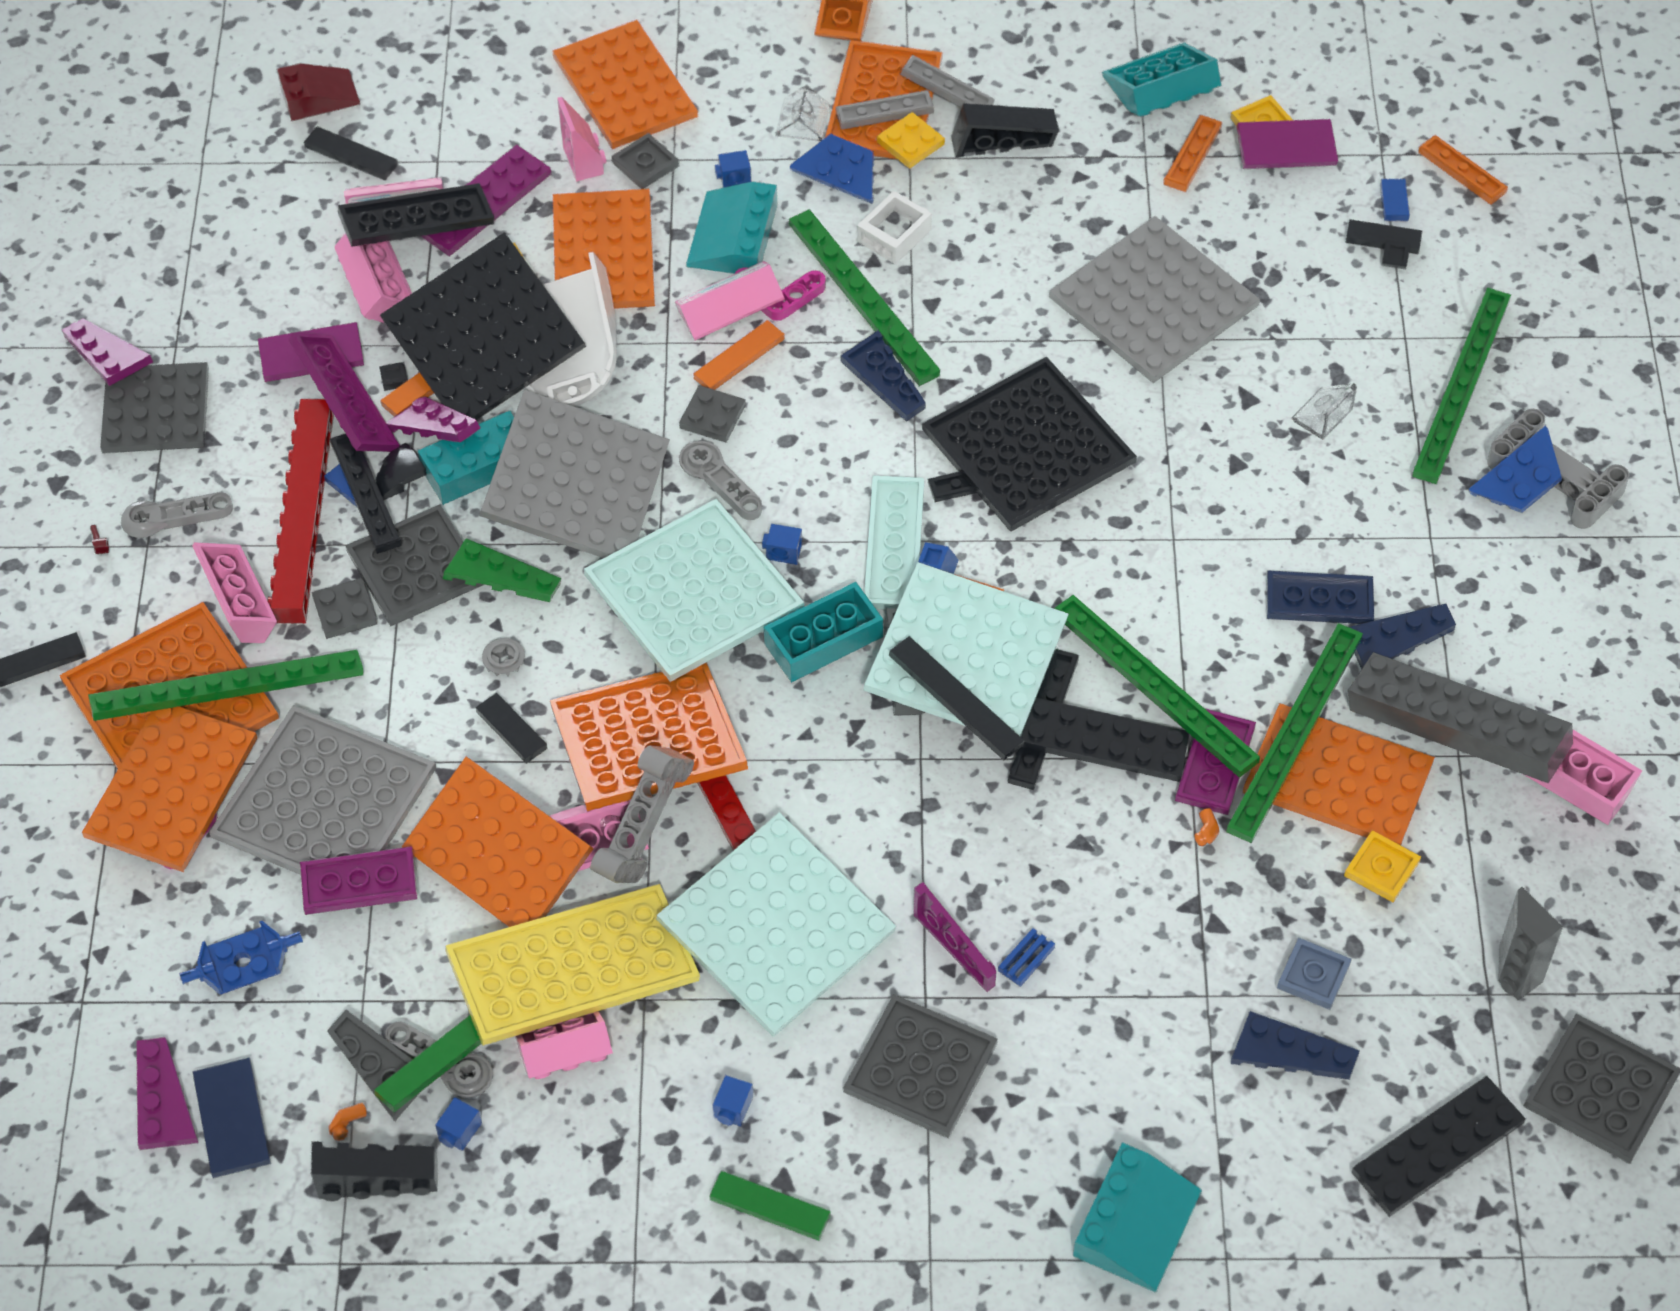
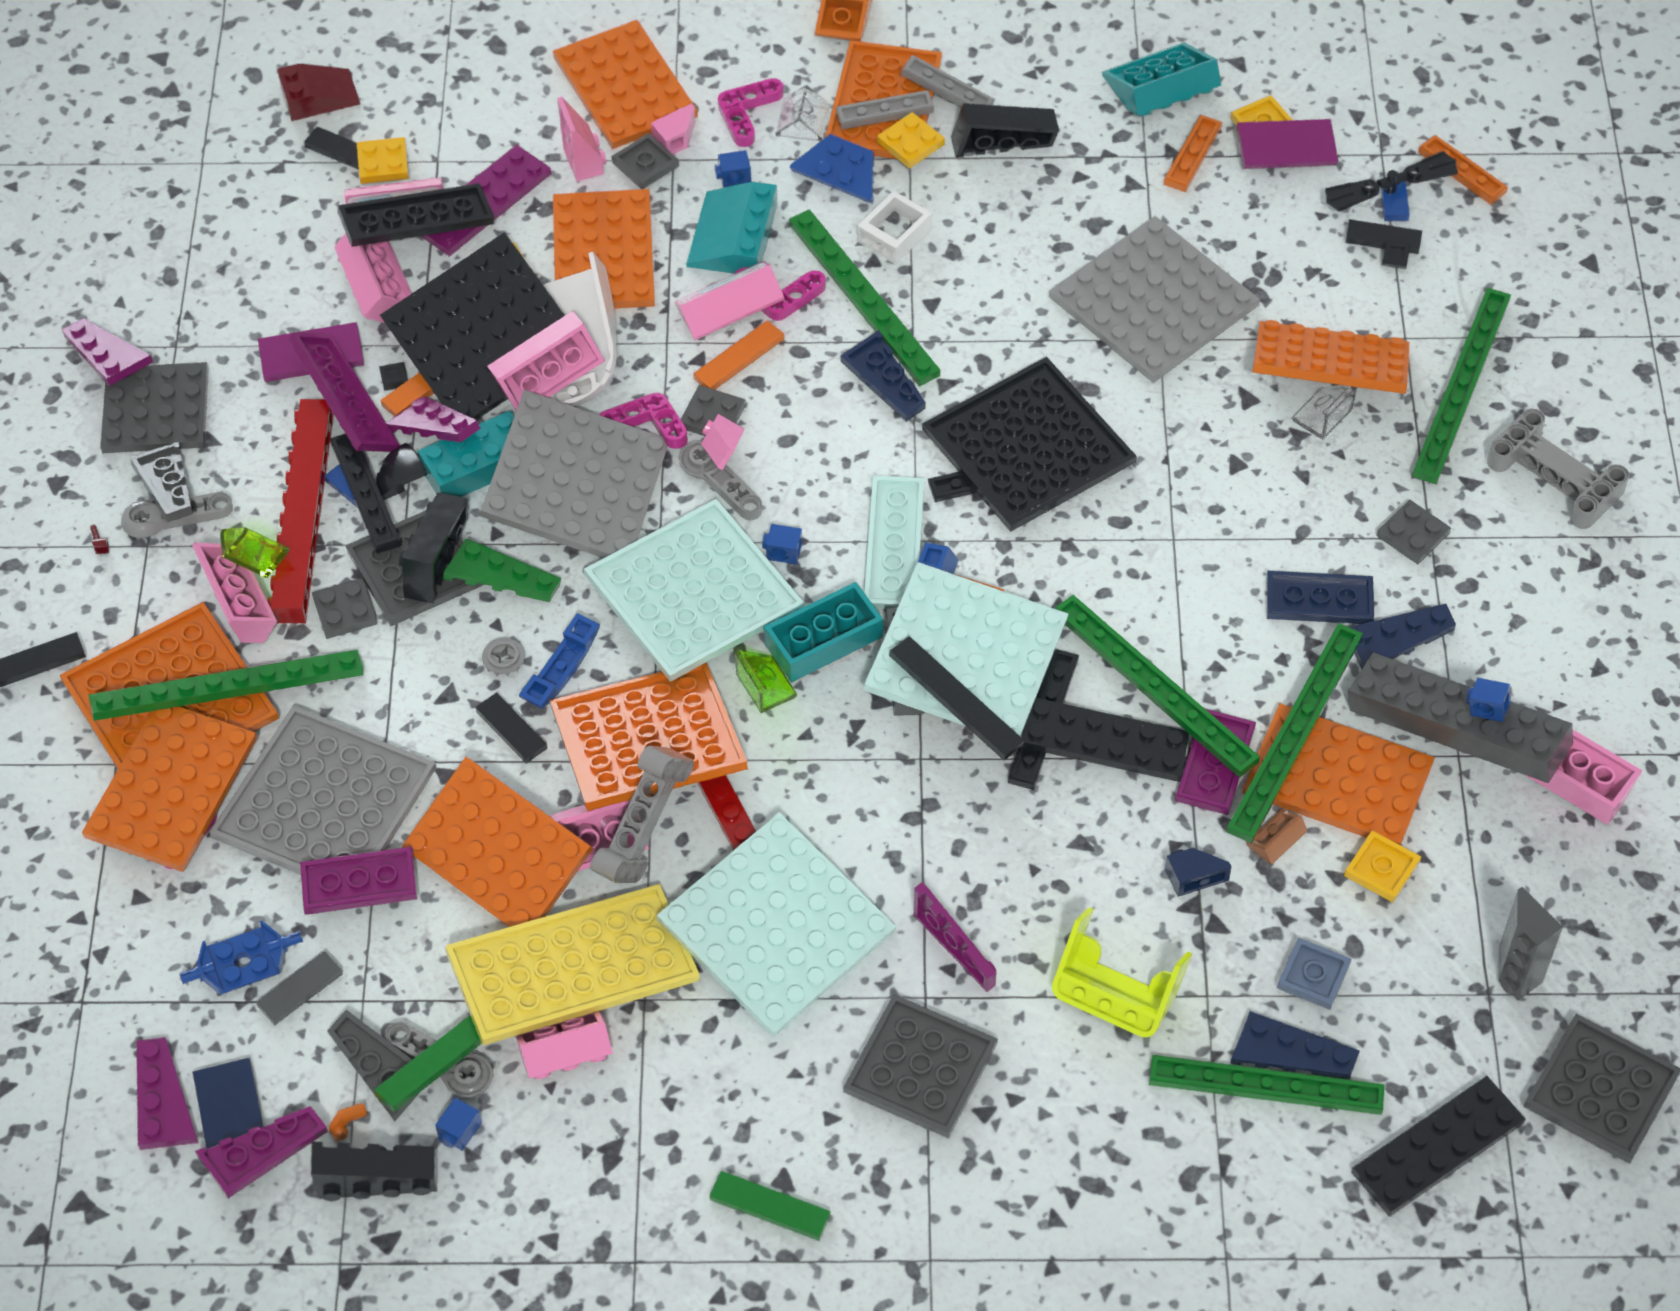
(165, 480): none -> wing
(248, 1157): none -> magenta wing
(252, 550): none -> clear neon green slope
(299, 988): none -> dark grey tile
(382, 160): none -> yellow plate
(432, 546): none -> black wedge
(547, 360): none -> bright pink slope
(563, 663): none -> blue slope
(655, 415): none -> dark pink beam
(675, 129): none -> bright pink slope
(721, 439): none -> bright pink slope
(732, 1101): blue brick -> none
(739, 108): none -> dark pink beam
(763, 680): none -> clear neon green slope
(1017, 951): blue tile -> none
(1109, 993): none -> neon yellow windscreen
(1137, 1218): teal slope -> none
(1195, 870): none -> dark blue slope
(1209, 830): orange arm -> none
(1267, 1084): none -> green tile
(1278, 835): none -> nougat slope
(1332, 356): none -> orange plate
(1413, 532): none -> dark grey plate
(1428, 169): none -> black piece
(1489, 699): none -> blue brick
(1522, 475): blue wing -> none

